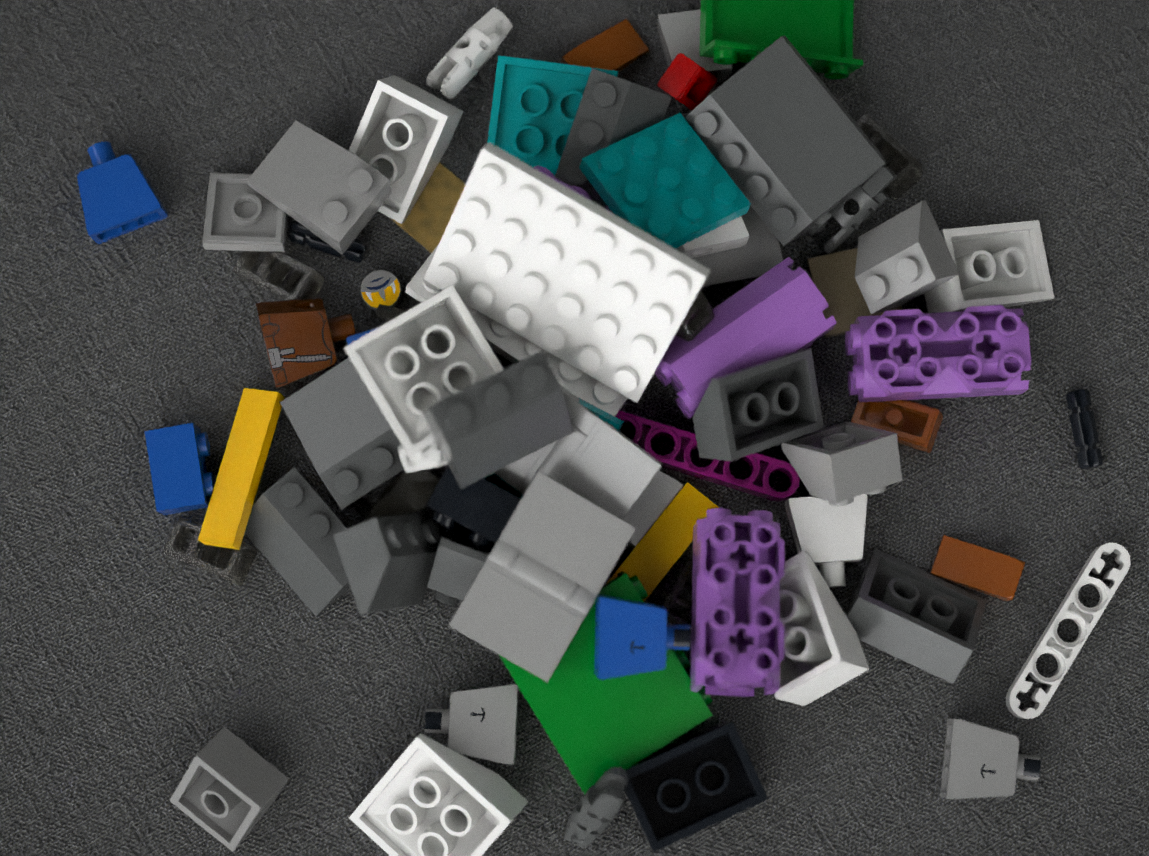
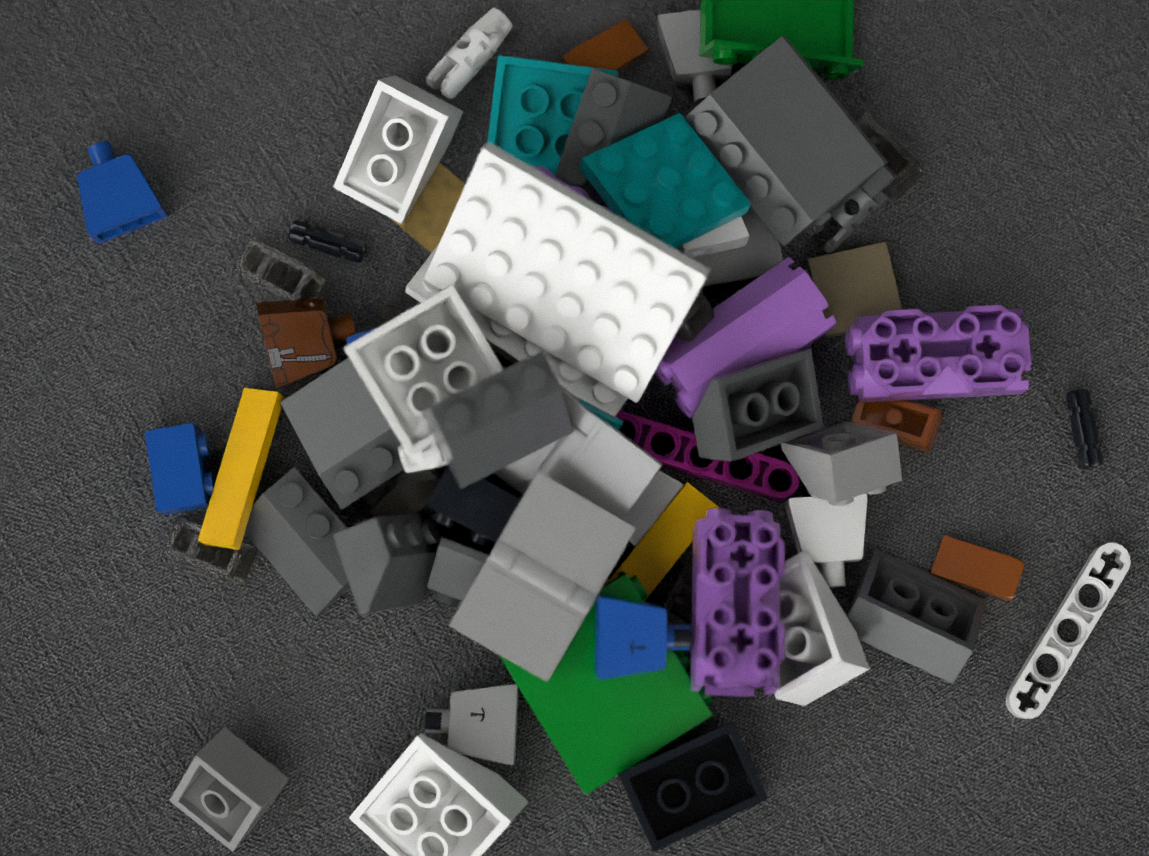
(241, 217): light grey tile -> none
(321, 185): light grey slope -> none
(381, 288): tile -> none
(597, 808): dark grey hinge -> none
(687, 81): red slope -> none
(902, 259): light grey slope -> none
(983, 762): light grey torso -> none
(996, 267): white slope -> none

